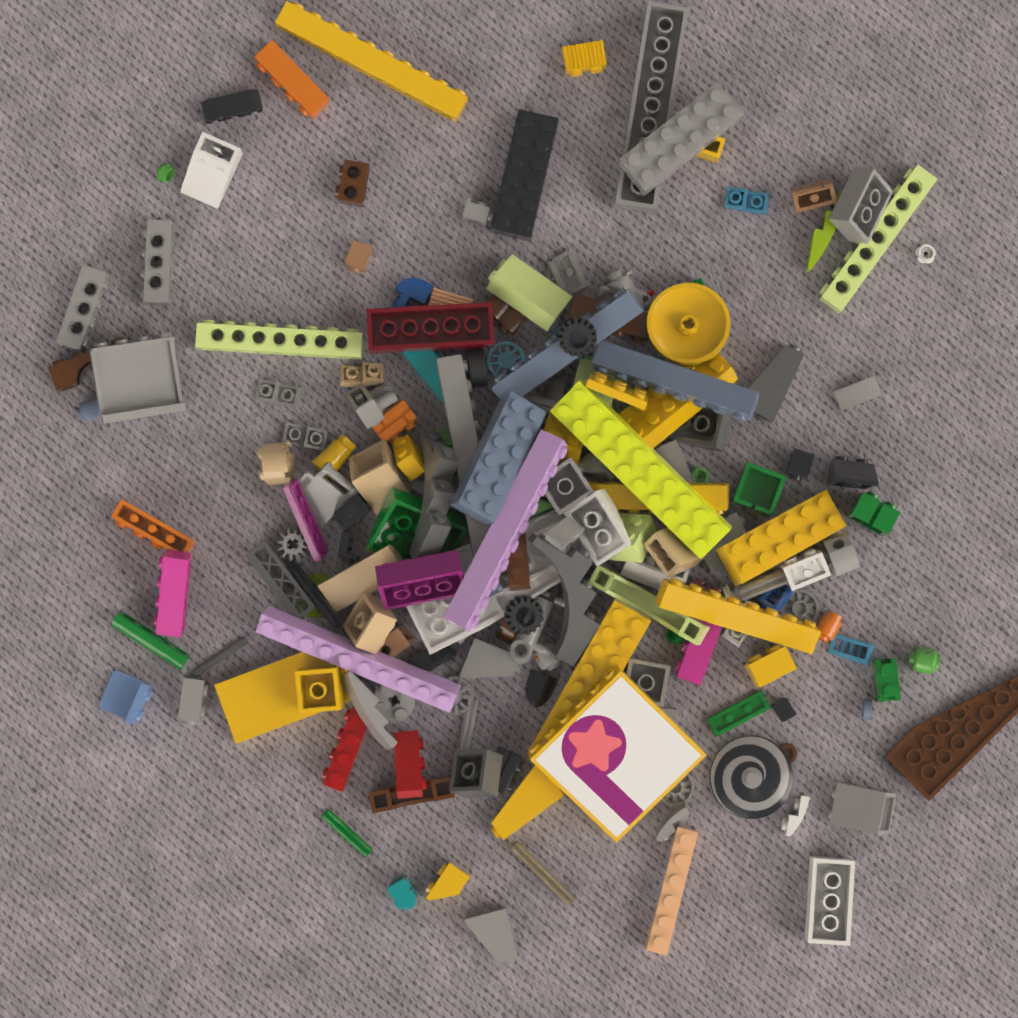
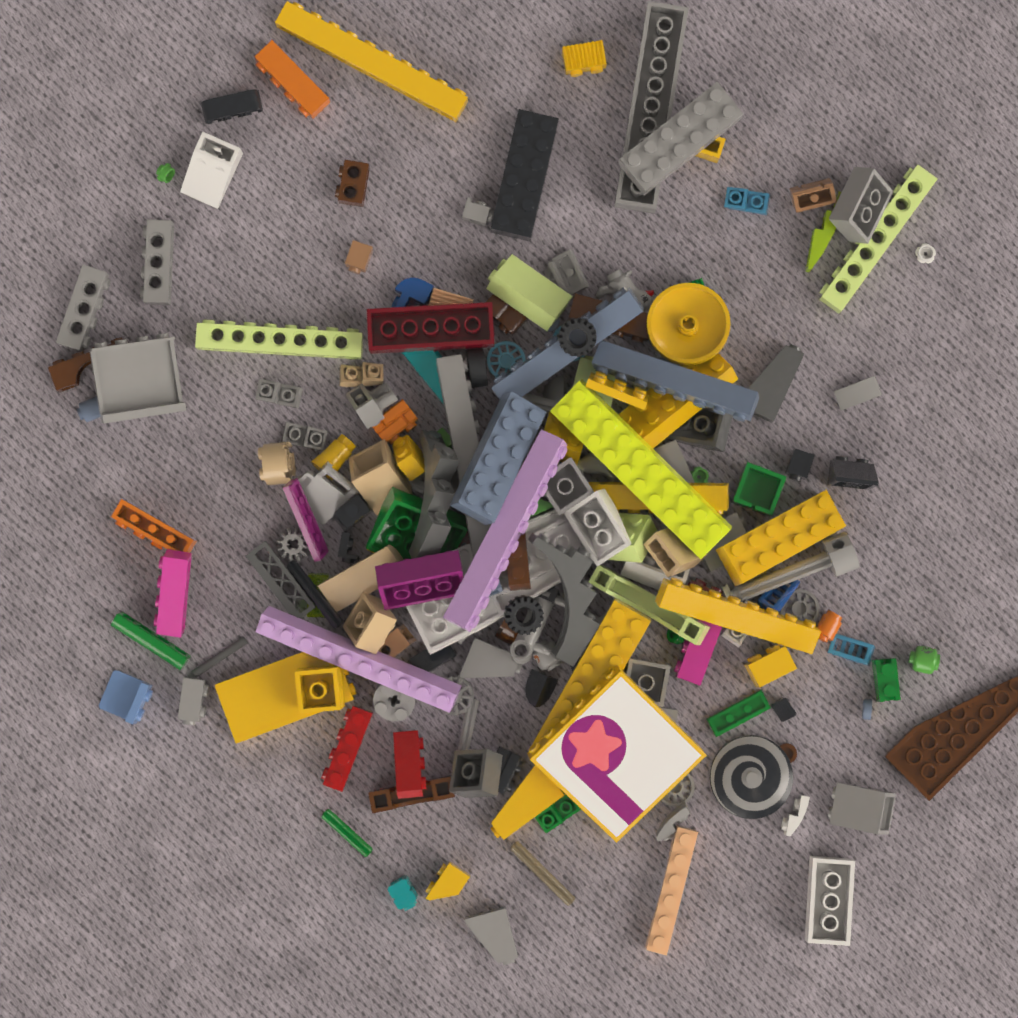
(364, 704): light grey slope -> none
(557, 813): none -> green slope
(564, 533): light grey slope -> none
(805, 569): white bracket -> none
(873, 514): green piece -> none

